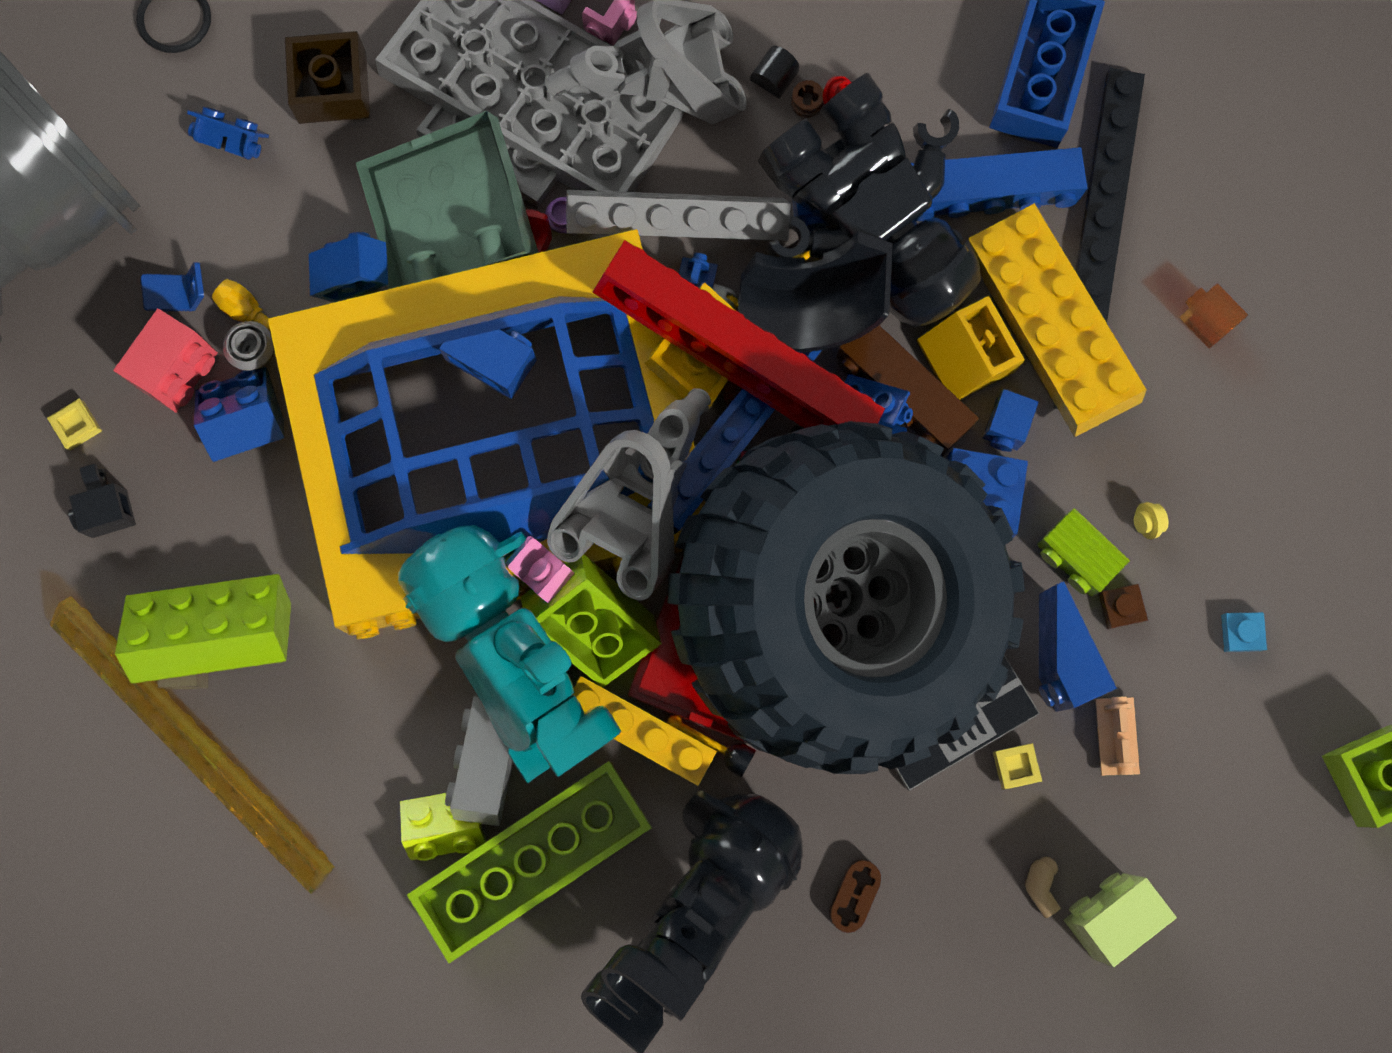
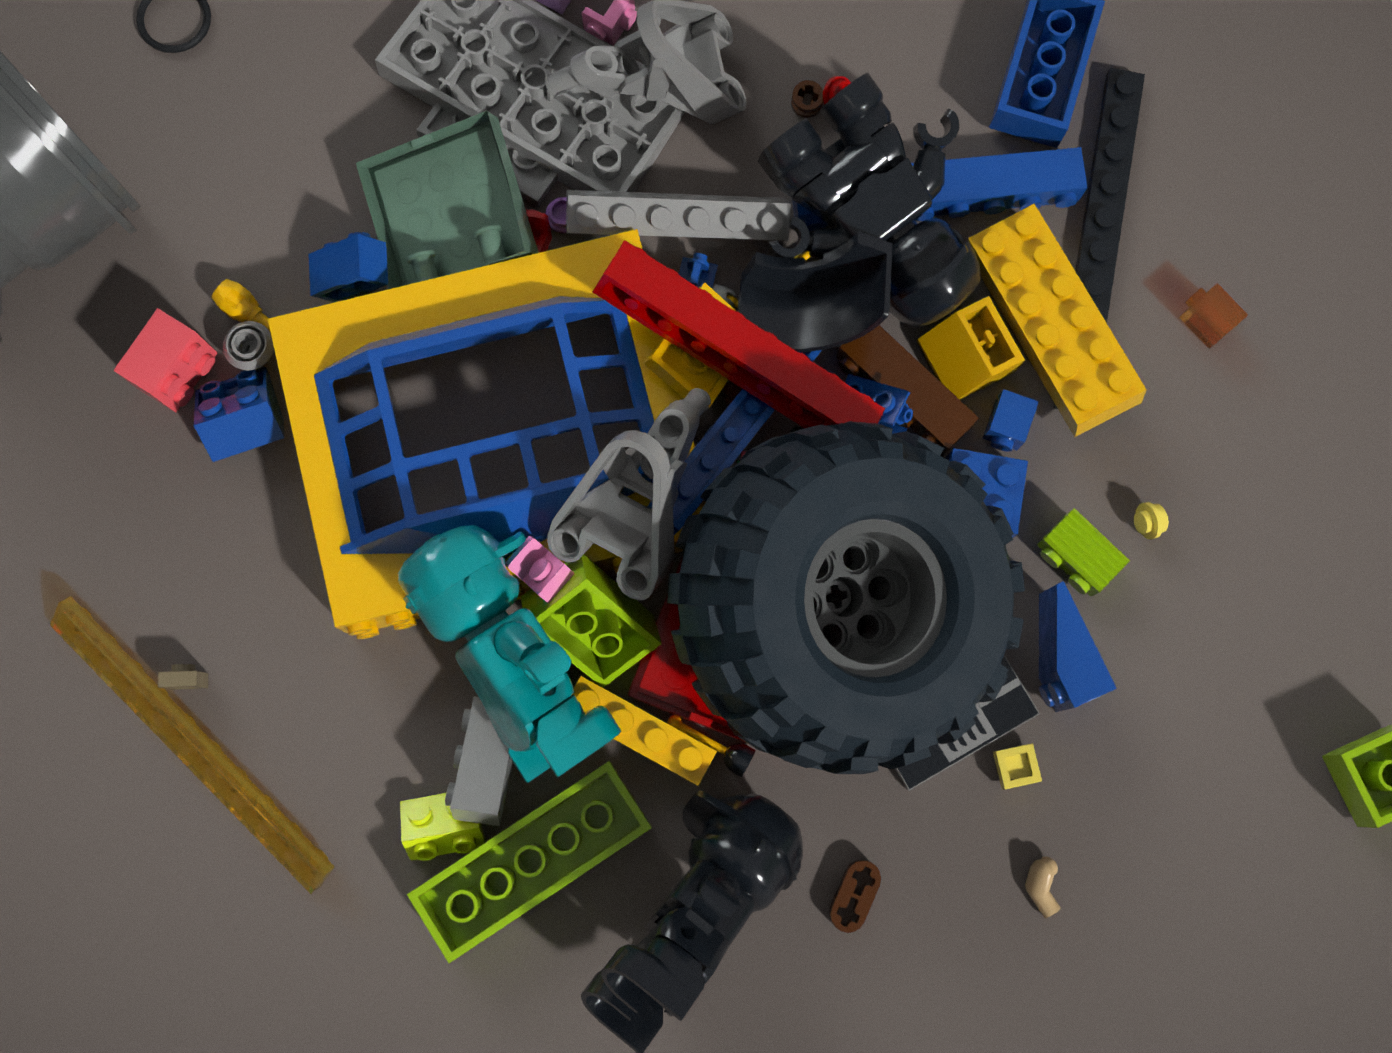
(74, 424): light yellow tile -> none
(100, 508): black brick -> none
(173, 291): blue bracket -> none
(204, 628): lime brick -> none
(212, 127): blue hinge -> none
(327, 77): dark brown brick -> none
(493, 358): blue slope -> none
(775, 71): black brick -> none
(1117, 736): light nougat hinge -> none
(1119, 918): yellowish green brick -> none
(1123, 606): reddish brown plate -> none
(1244, 632): dark azure plate -> none

